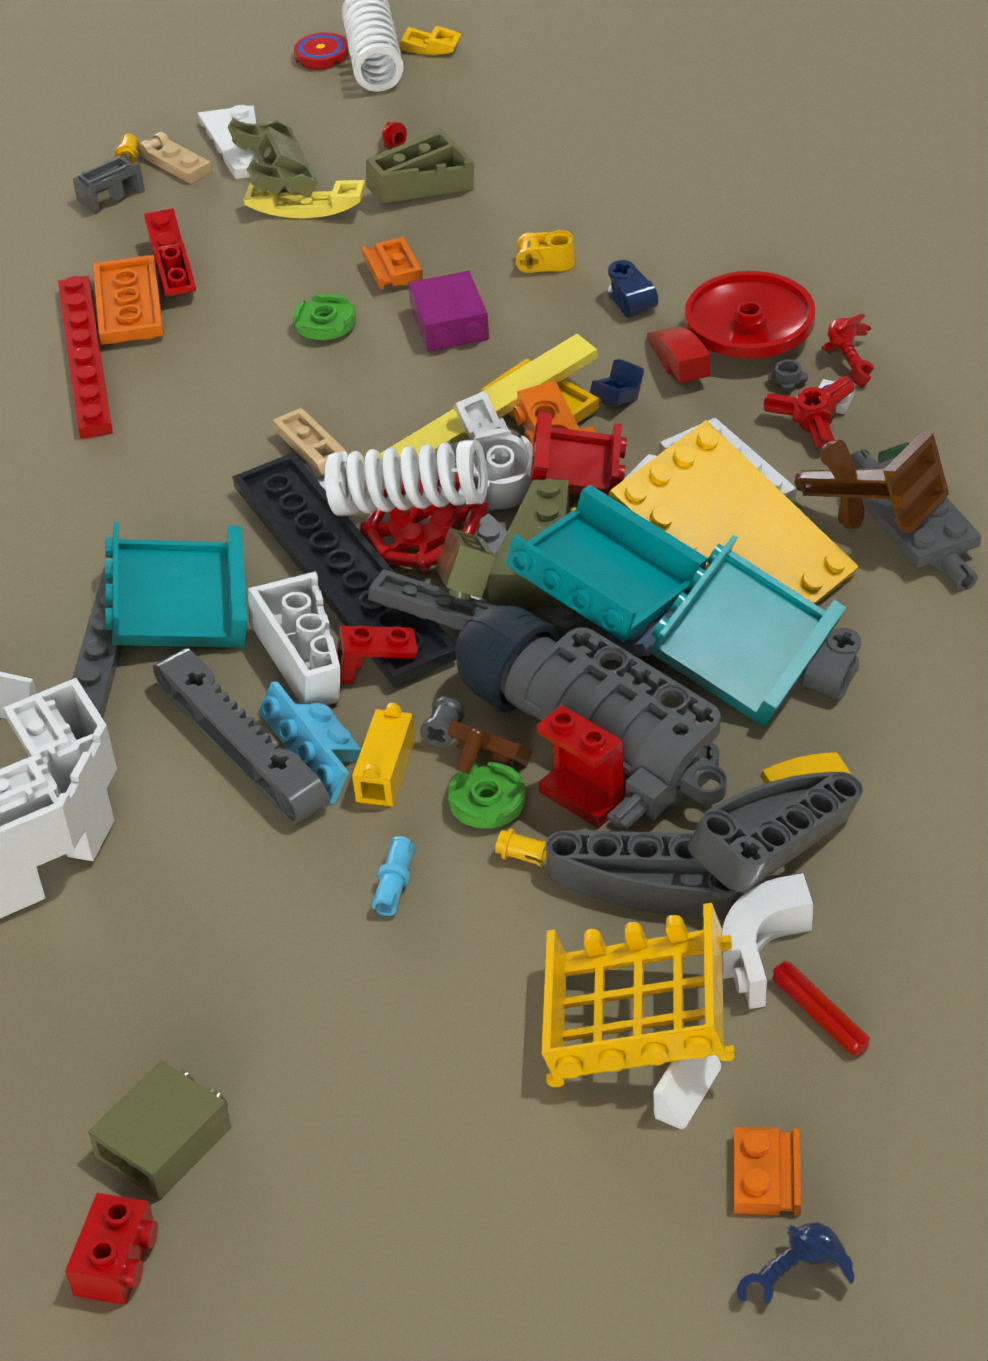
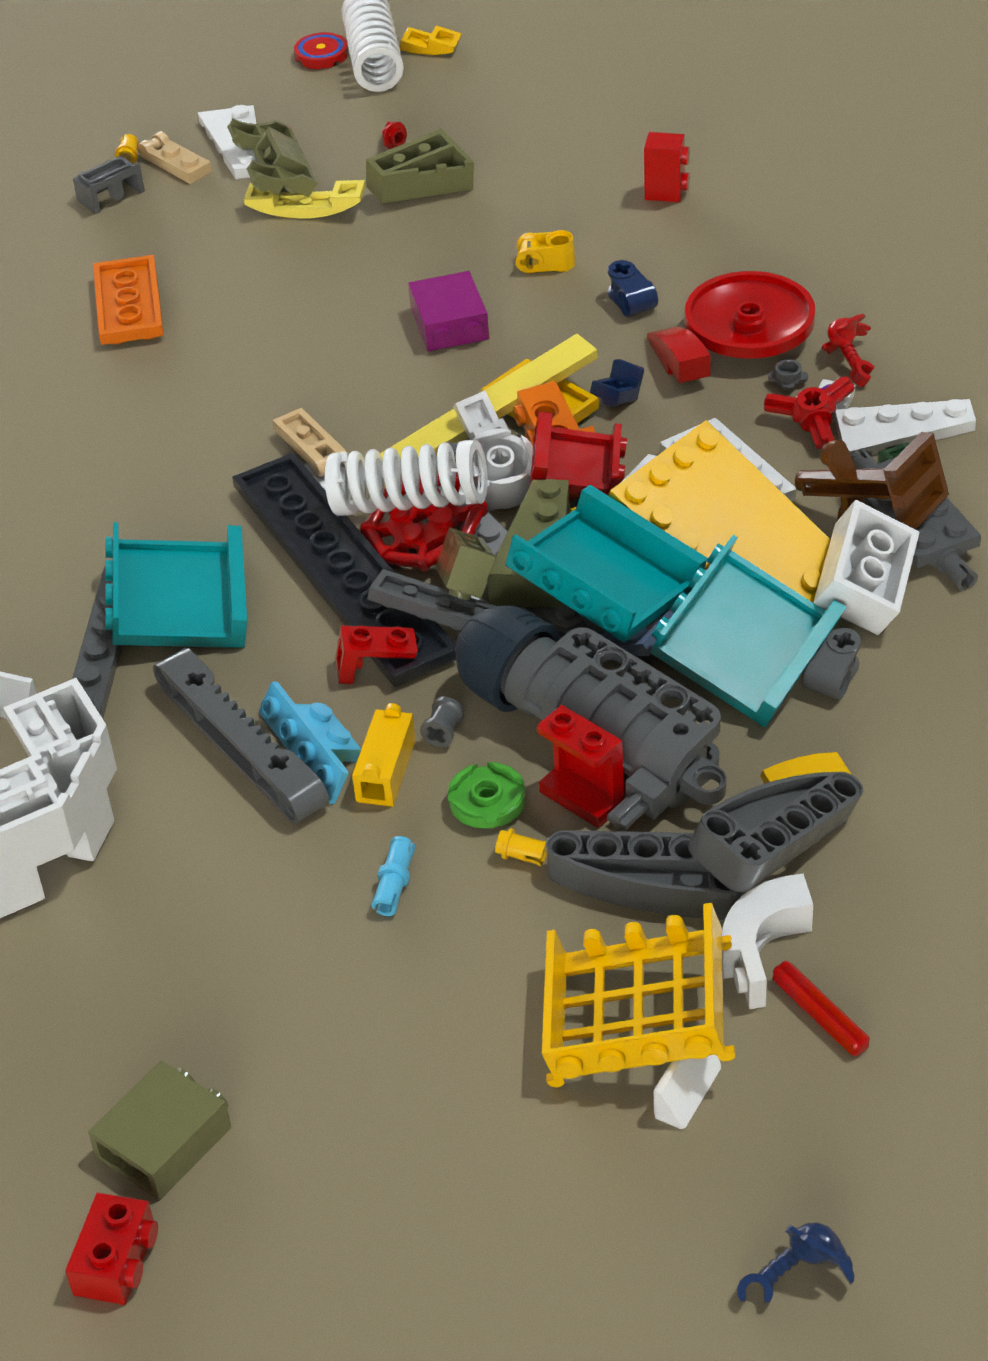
(84, 357): red plate -> none
(169, 252): red slope -> none
(297, 636): white wedge -> none
(324, 317): bright green plate -> none
(392, 263): orange plate -> none
(475, 739): reddish brown plate -> none
(665, 167): none -> red brick
(766, 1171): orange plate -> none
(867, 567): none -> white brick
(892, 425): none -> white wing

